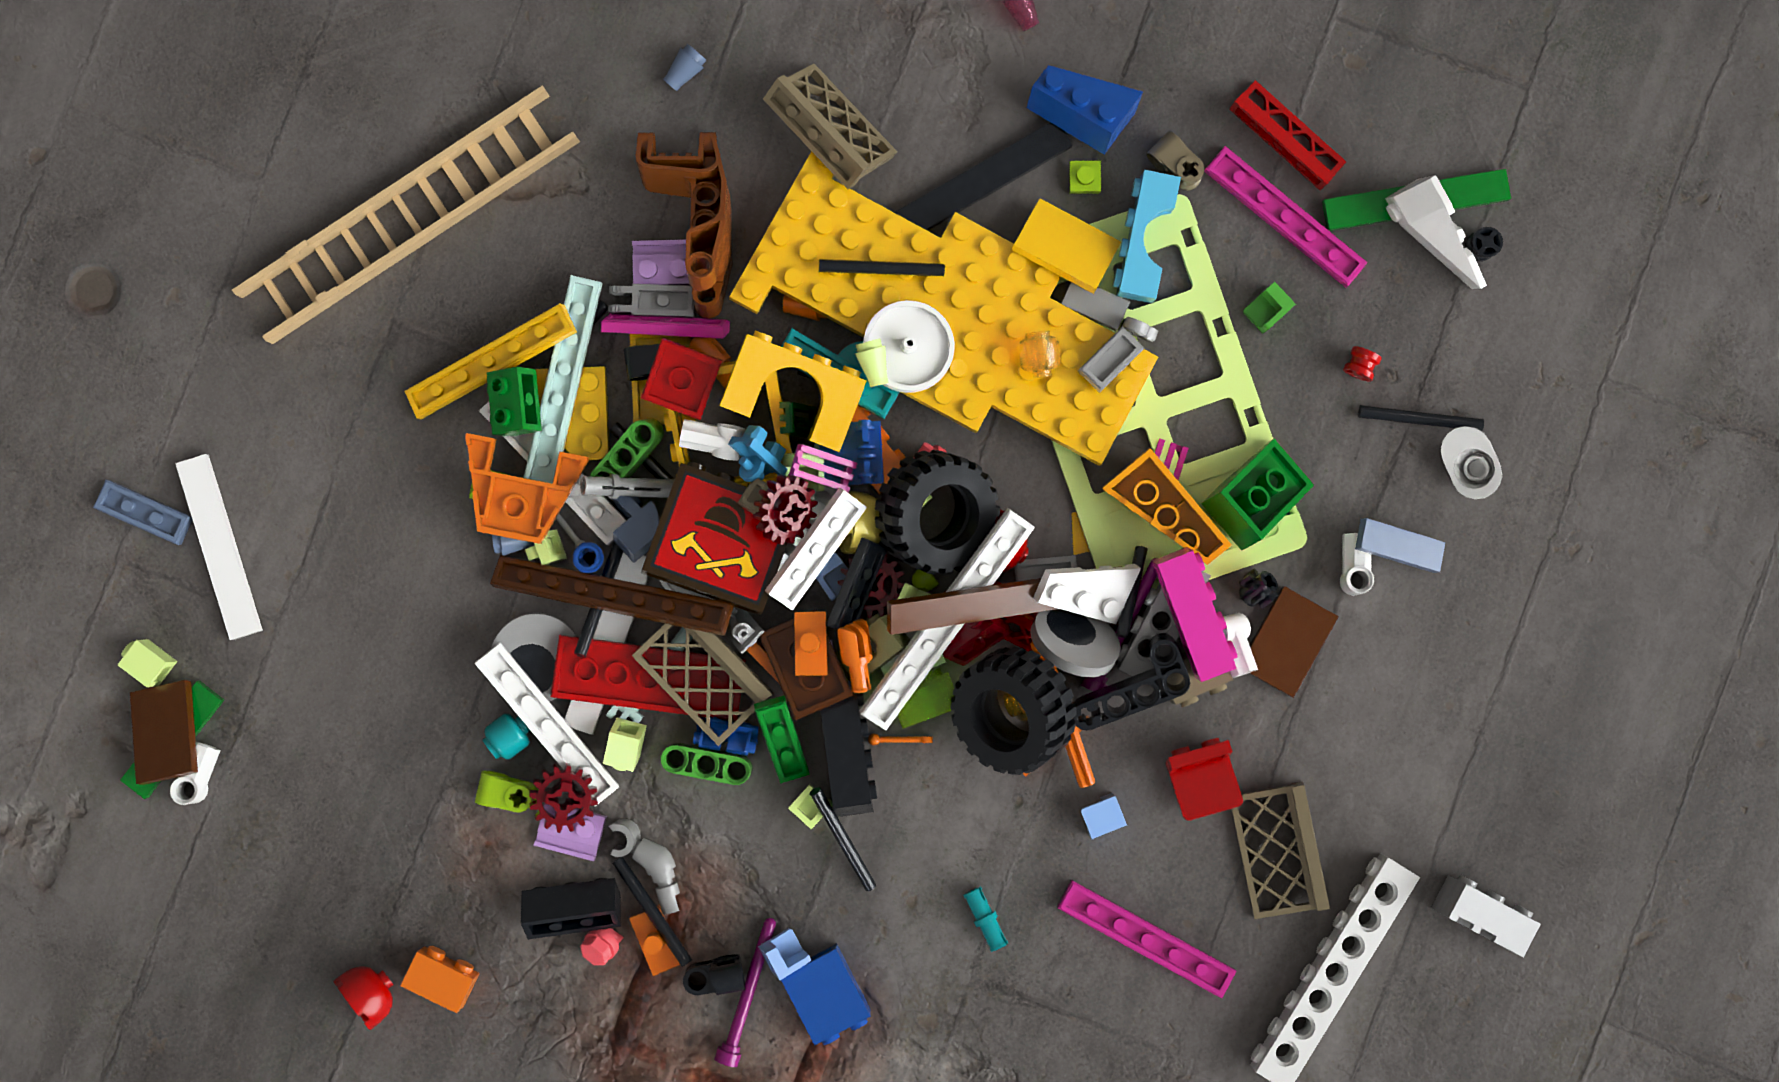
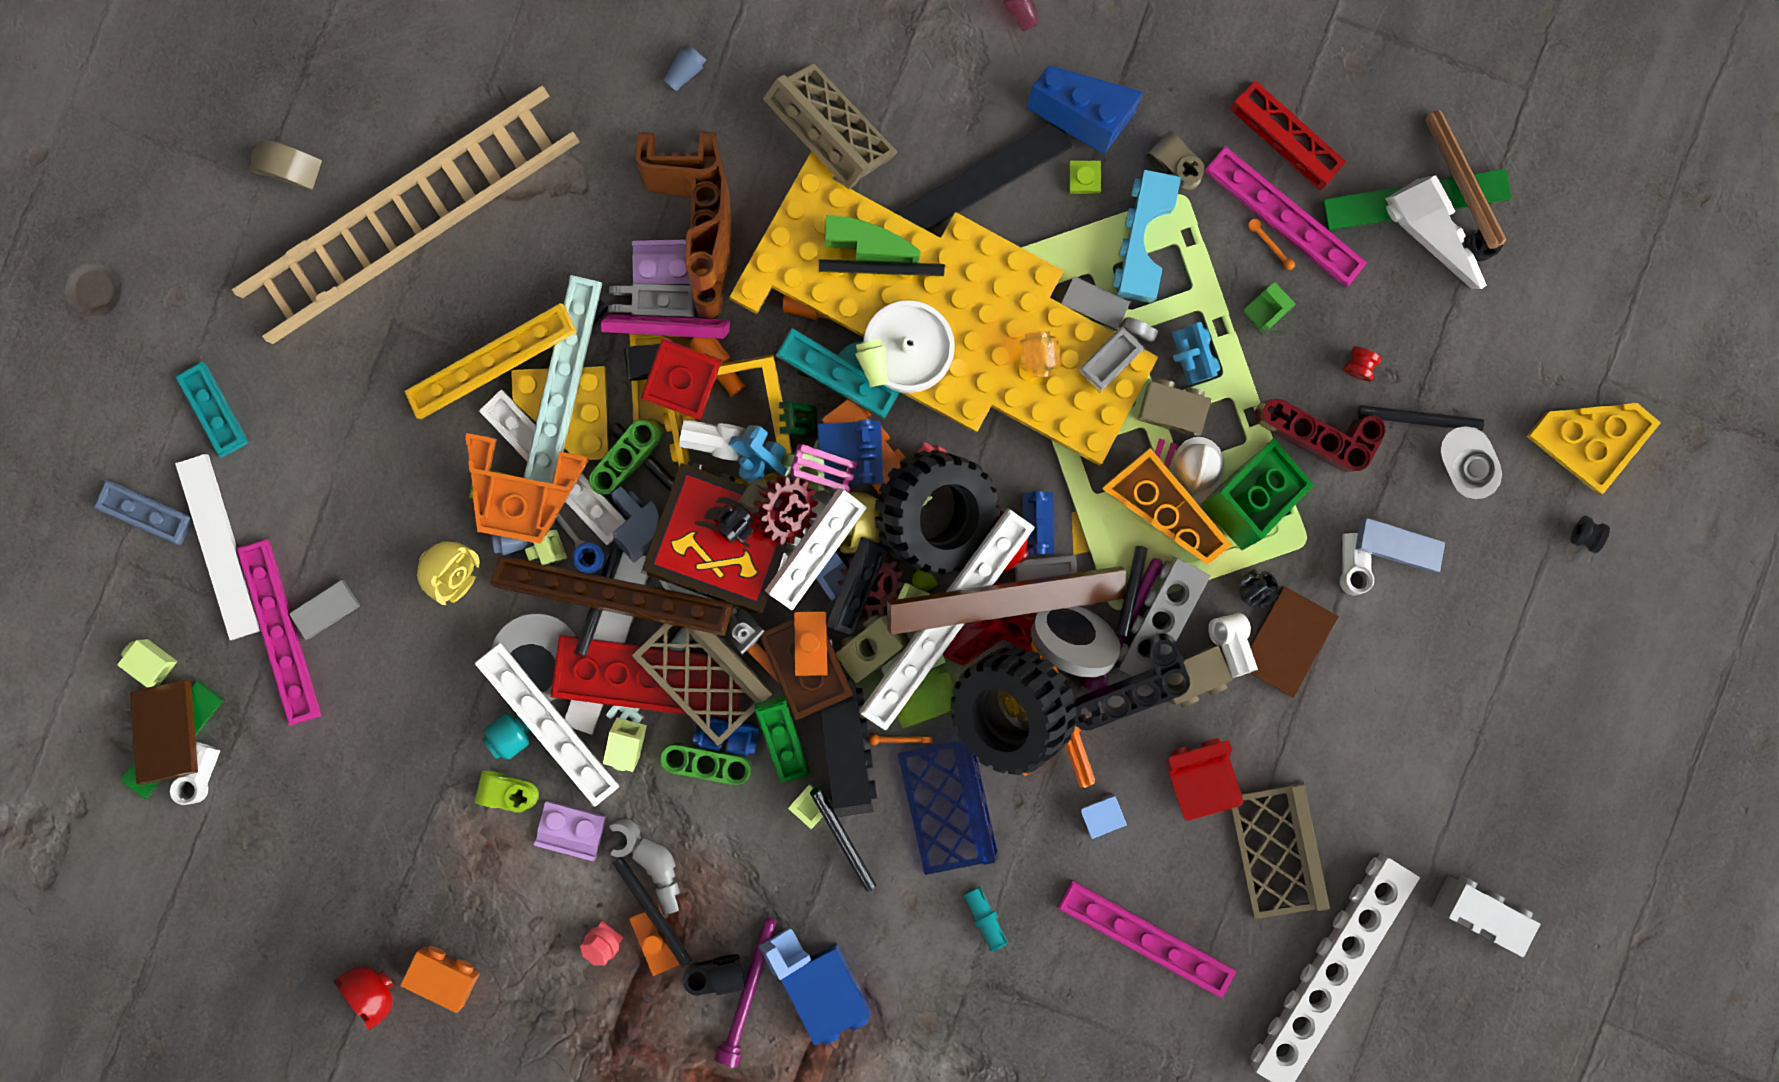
(212, 409): none -> teal tile
(278, 632): none -> dark pink tile
(285, 164): none -> dark tan brick
(324, 609): none -> light grey tile
(446, 571): none -> light yellow cylinder
(513, 401): green brick -> none
(550, 797): dark red gear -> none
(570, 908): black brick -> none
(625, 486): light grey pin -> none
(734, 523): none -> black gear
(838, 389): yellow arch -> none
(856, 653): orange arm -> none
(868, 240): none -> bright green slope
(975, 802): none -> clear blue fence
(1038, 511): none -> blue hinge
(1066, 245): yellow tile -> none
(1088, 592): white wing -> none
(1174, 407): none -> dark tan brick
(1195, 353): none -> dark azure hips
(1195, 614): dark pink brick -> none
(1198, 467): none -> white piece
(1254, 226): none -> orange hinge
(1316, 429): none -> dark red beam
(1465, 179): none -> medium nougat axle
(1590, 534): none -> black wheel
(1594, 440): none -> yellow plate

